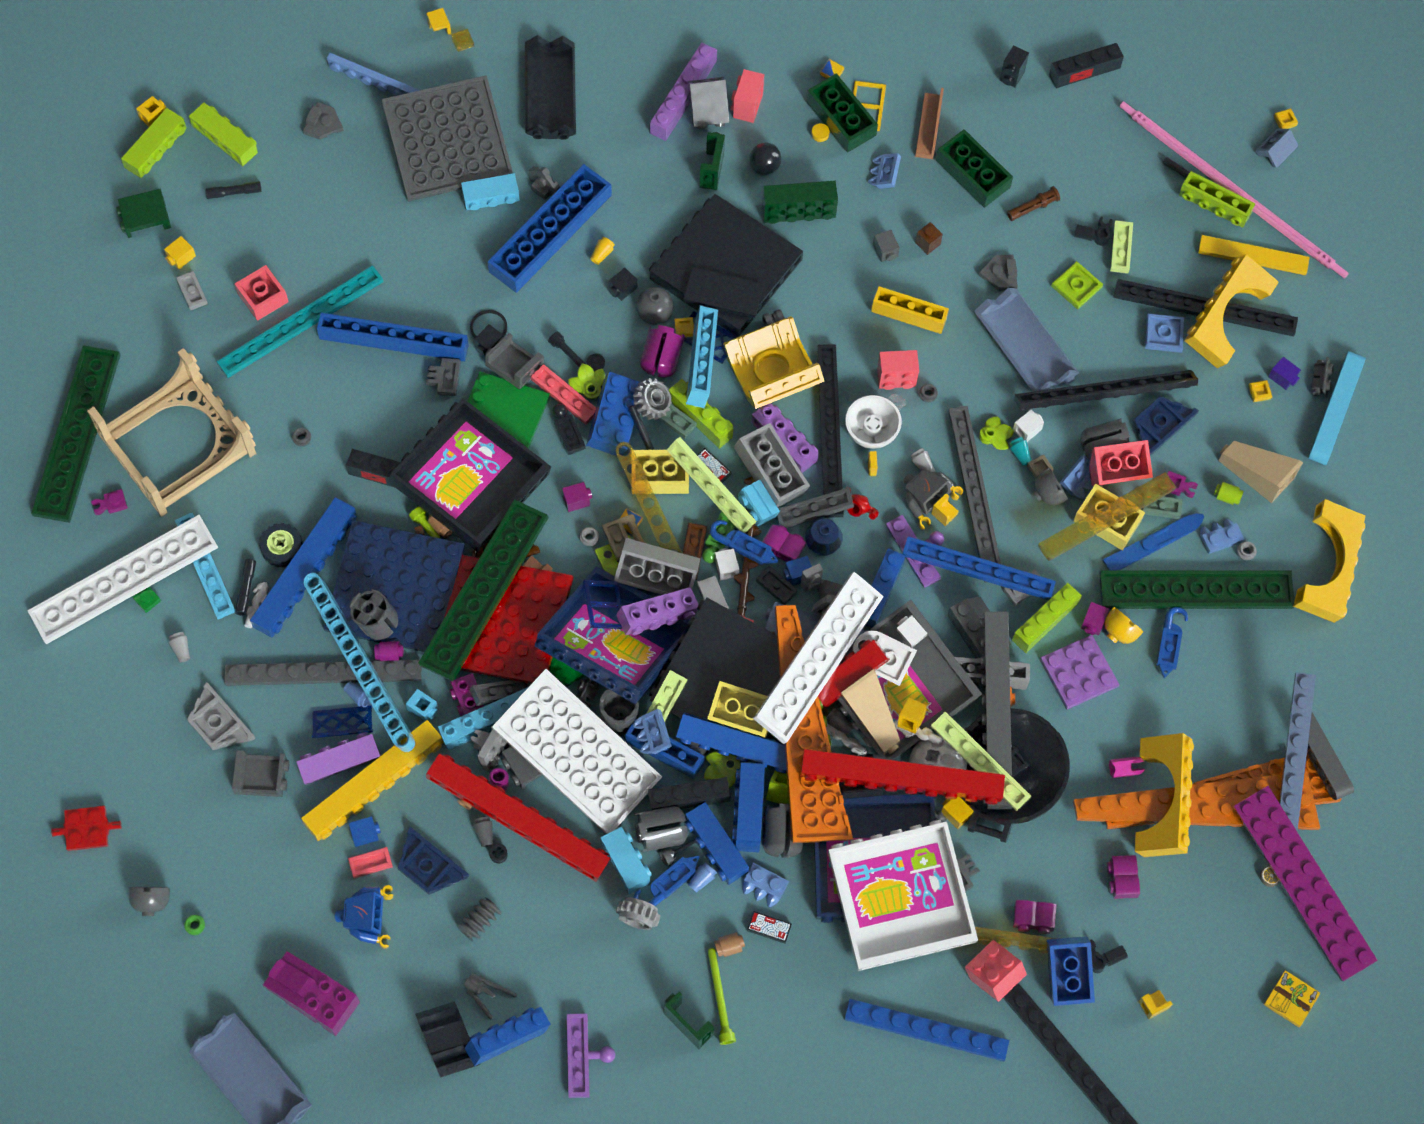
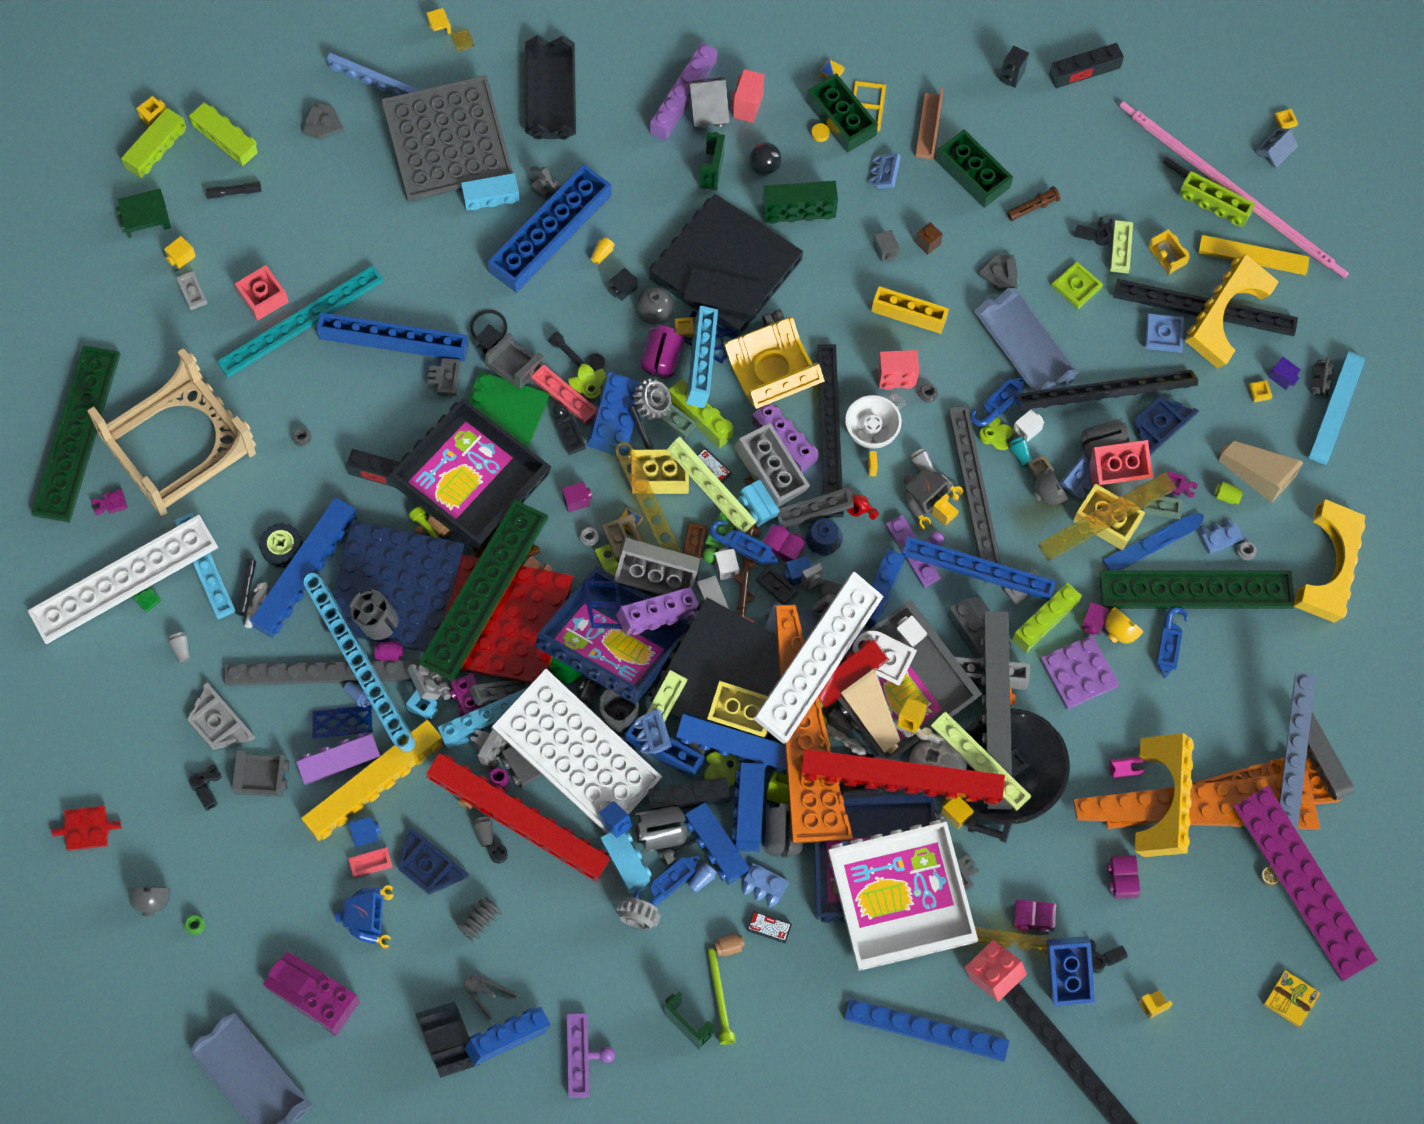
(198, 784): none -> black bar
(425, 683): none -> light grey plate
(615, 819): none -> blue brick
(999, 401): none -> blue plate
(1168, 251): none -> yellow window

